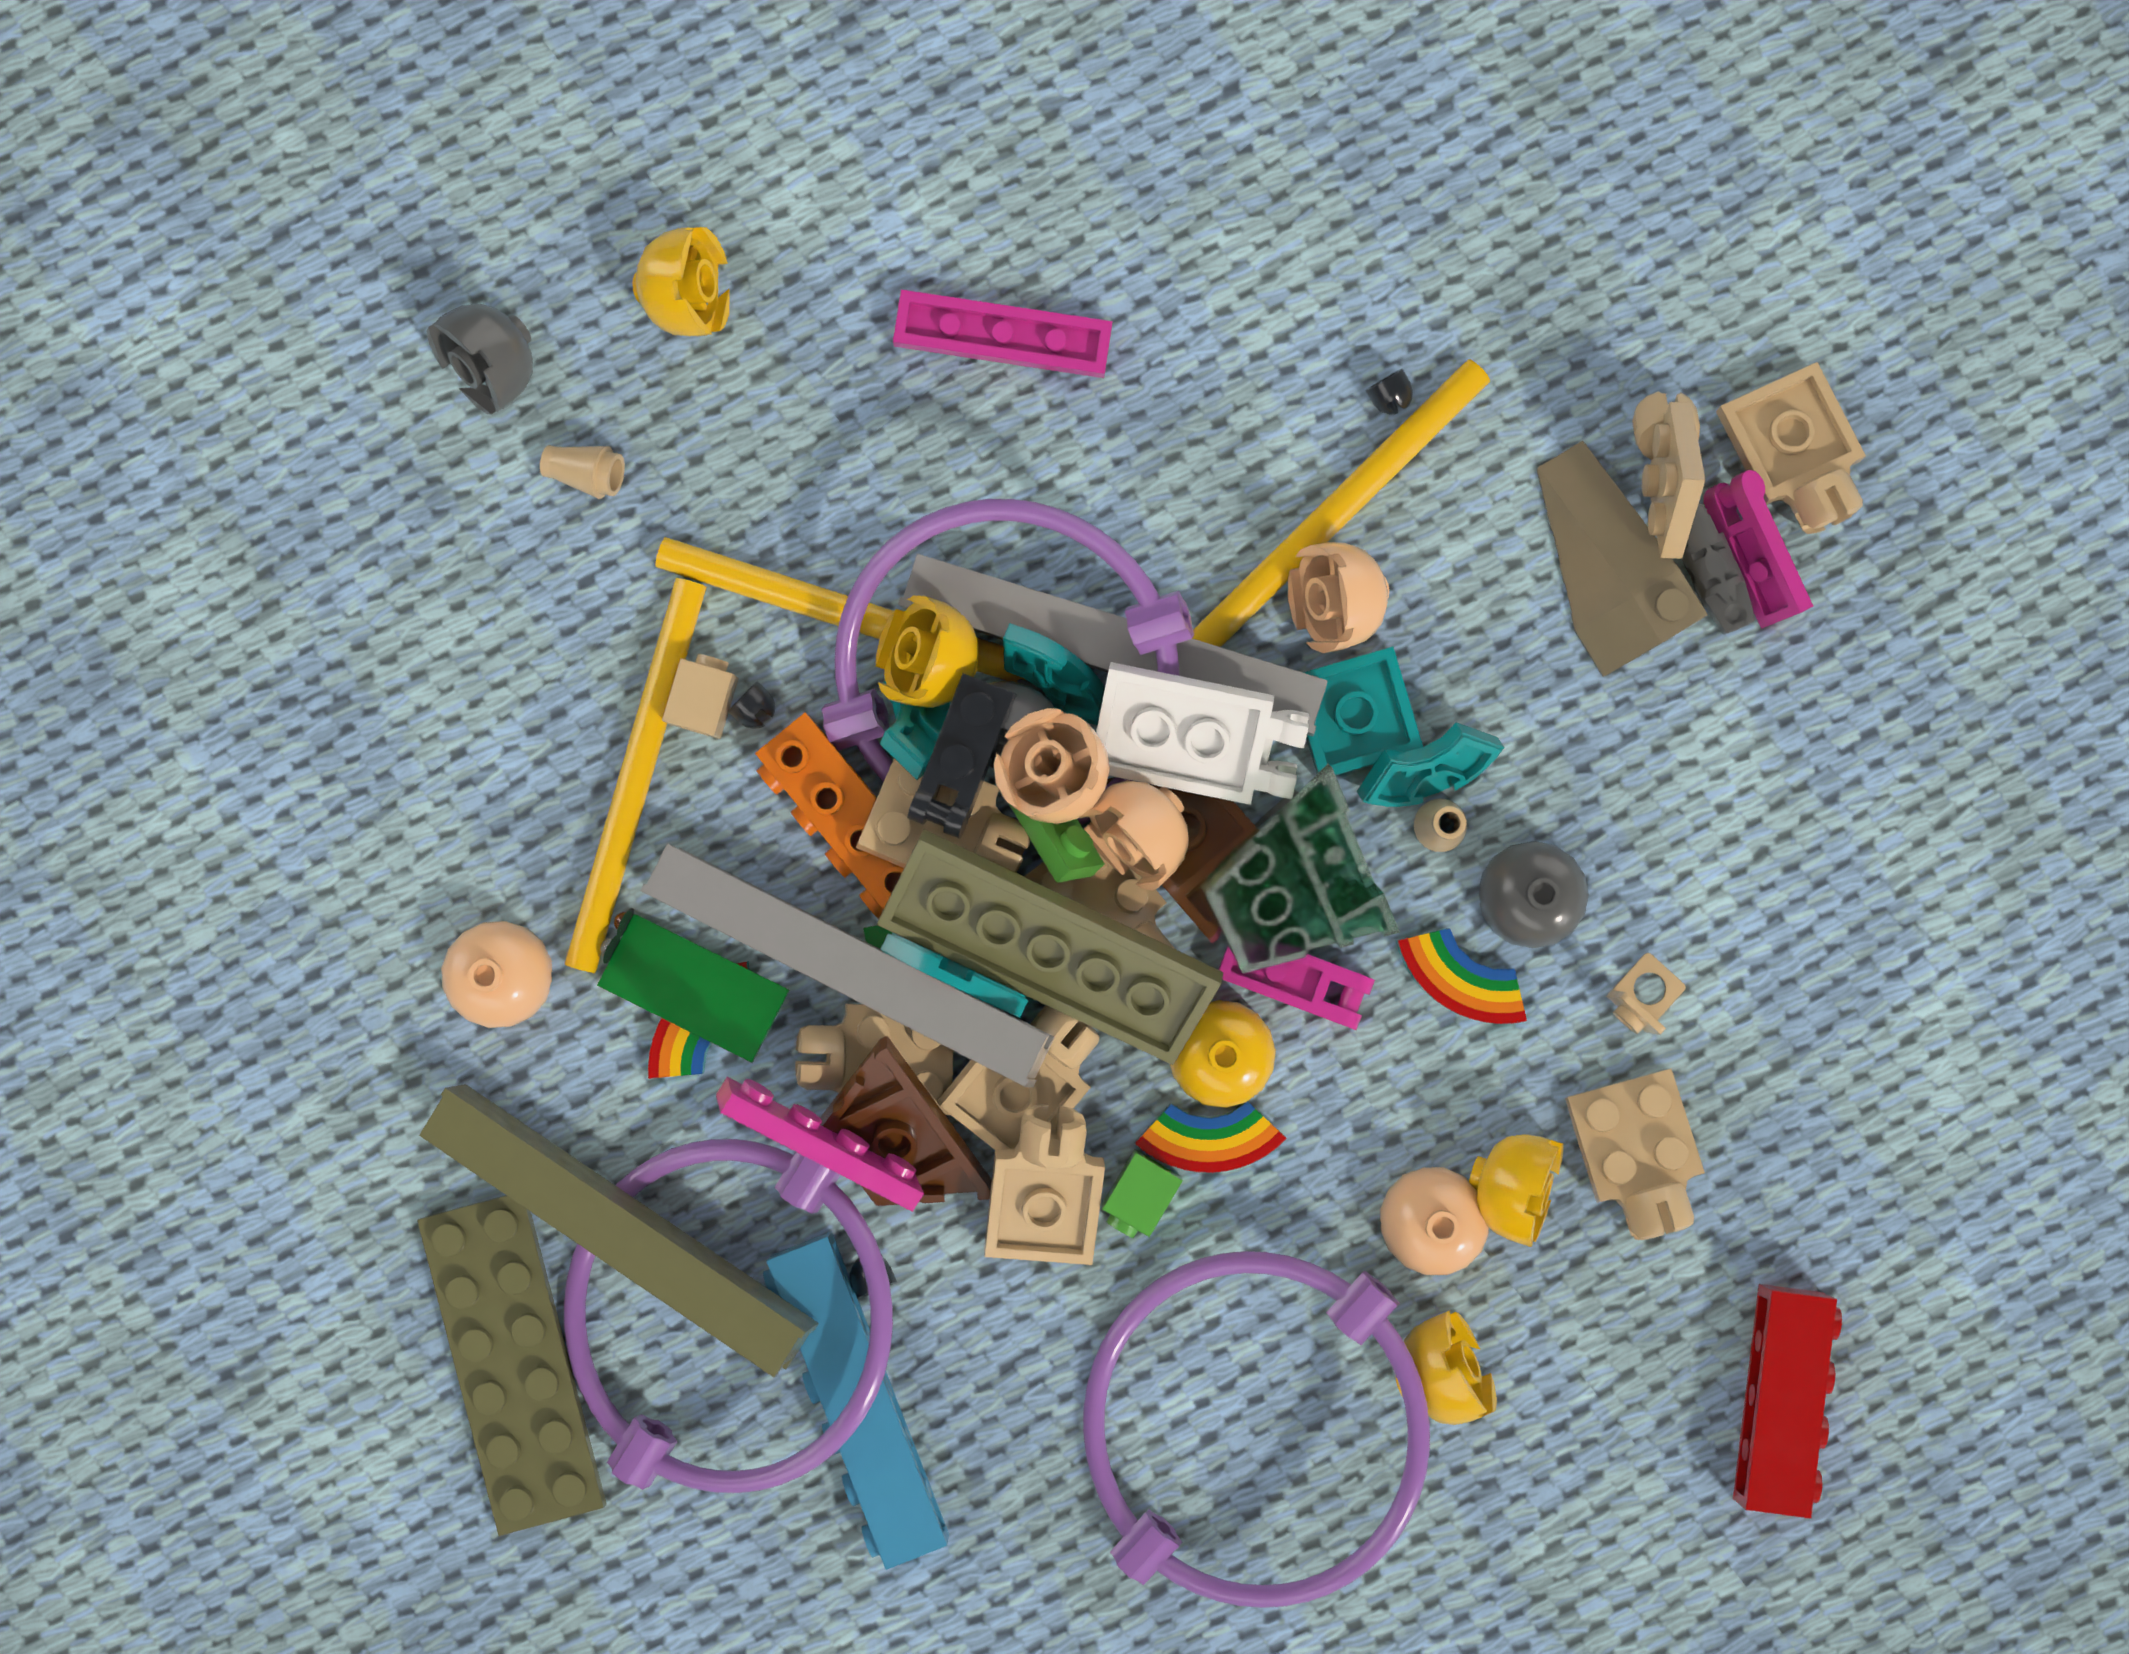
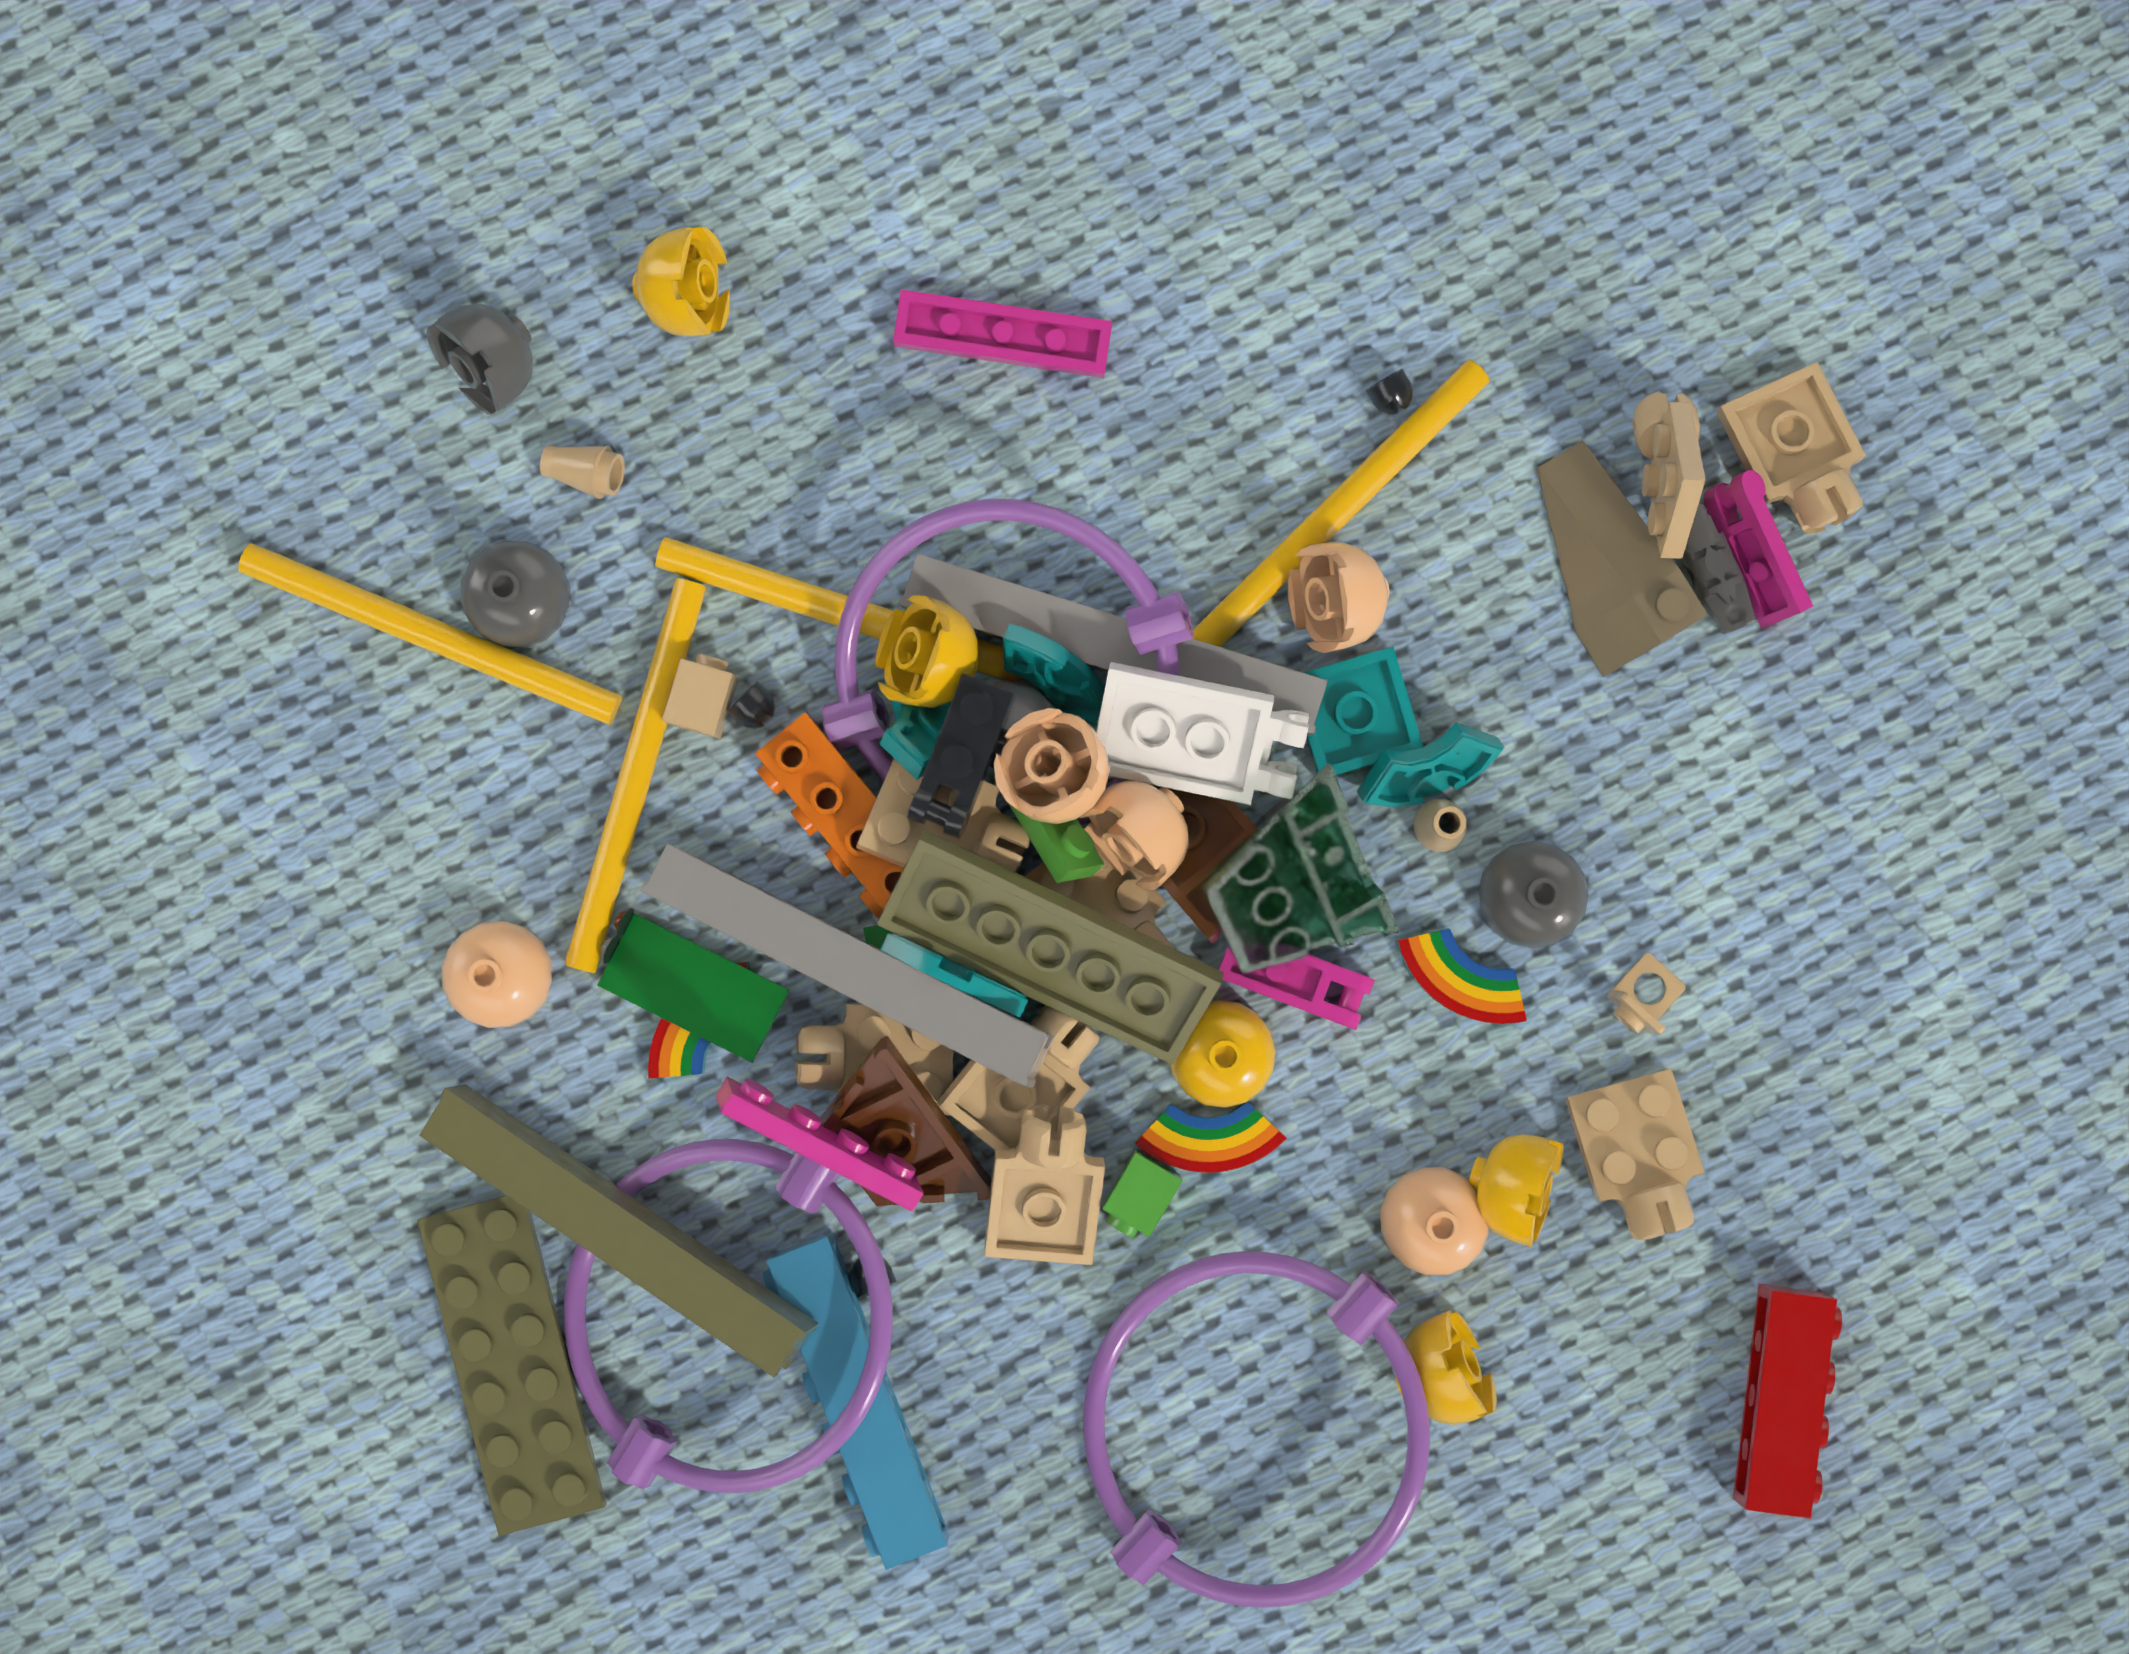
(429, 633): none -> yellow piece
(515, 593): none -> dark grey cylinder

